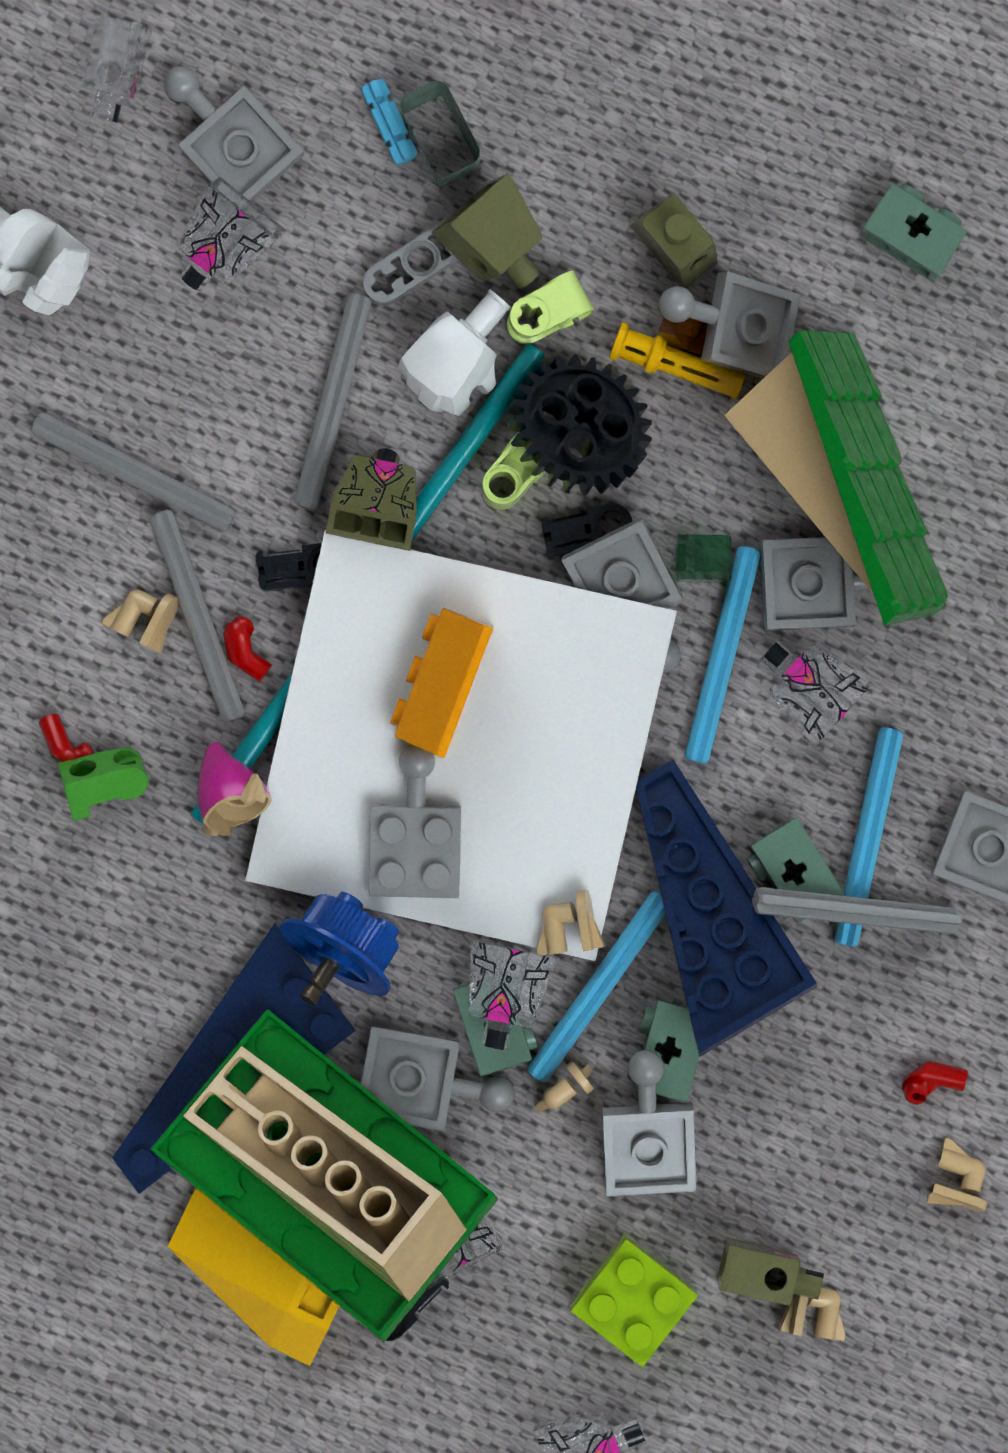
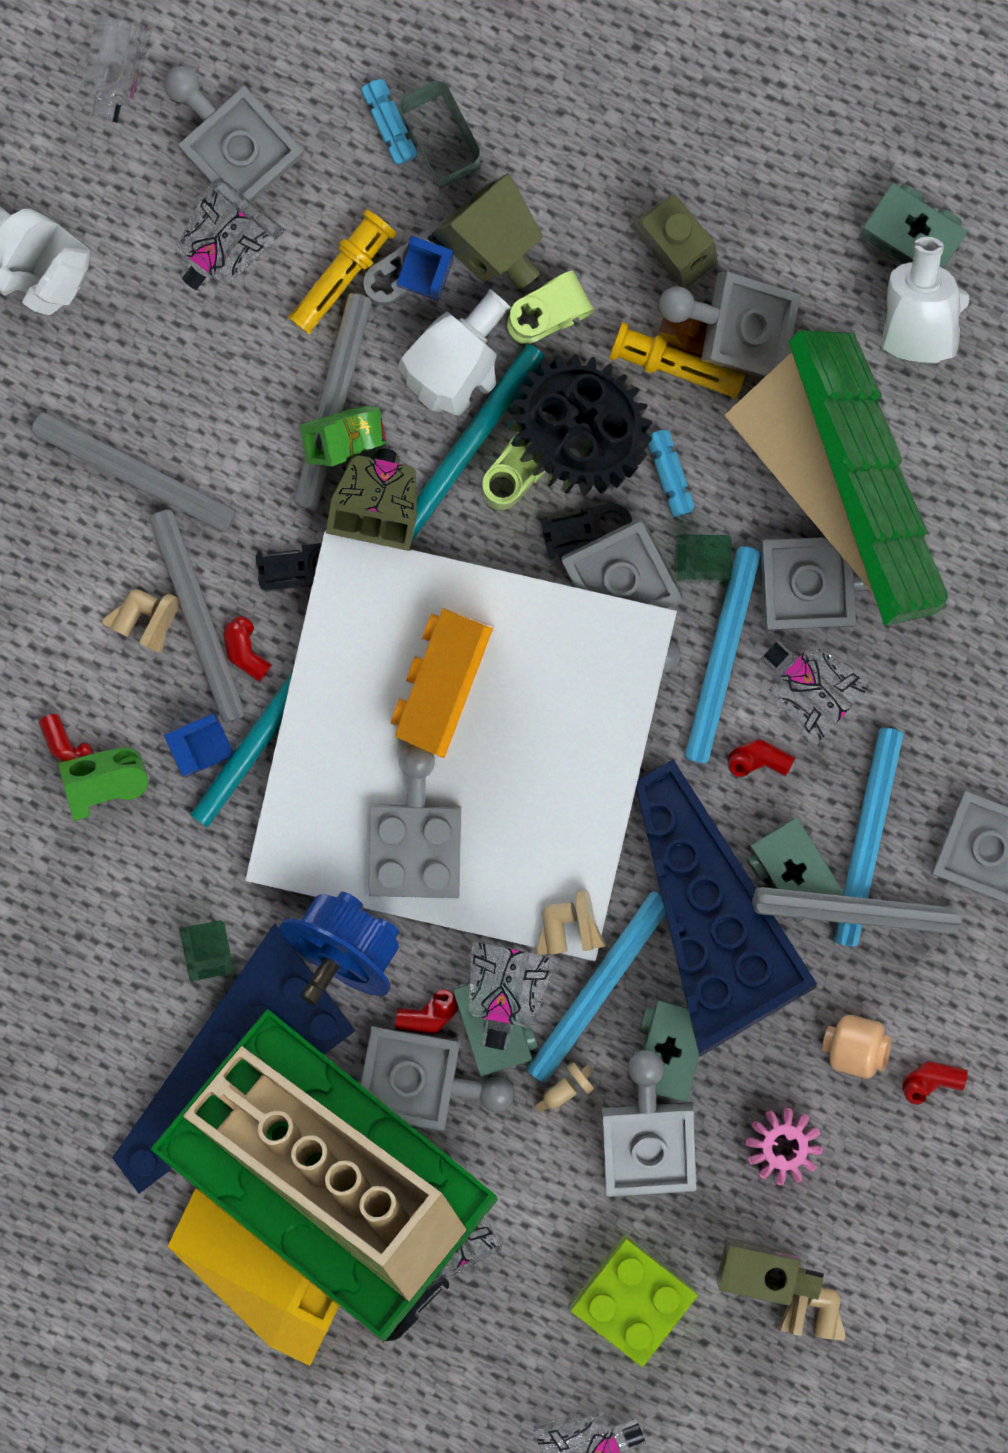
(199, 745): none -> blue panel
(207, 950): none -> clear green panel
(228, 792): hat -> none
(343, 435): none -> bright green leg
(354, 255): none -> yellow pin
(425, 268): none -> blue panel
(431, 1017): none -> red arm
(671, 473): none -> medium azure axle
(757, 755): none -> red arm
(776, 1159): none -> bright pink gear
(857, 1046): none -> light nougat head
(923, 307): none -> white piece
(973, 1173): tan piece -> none

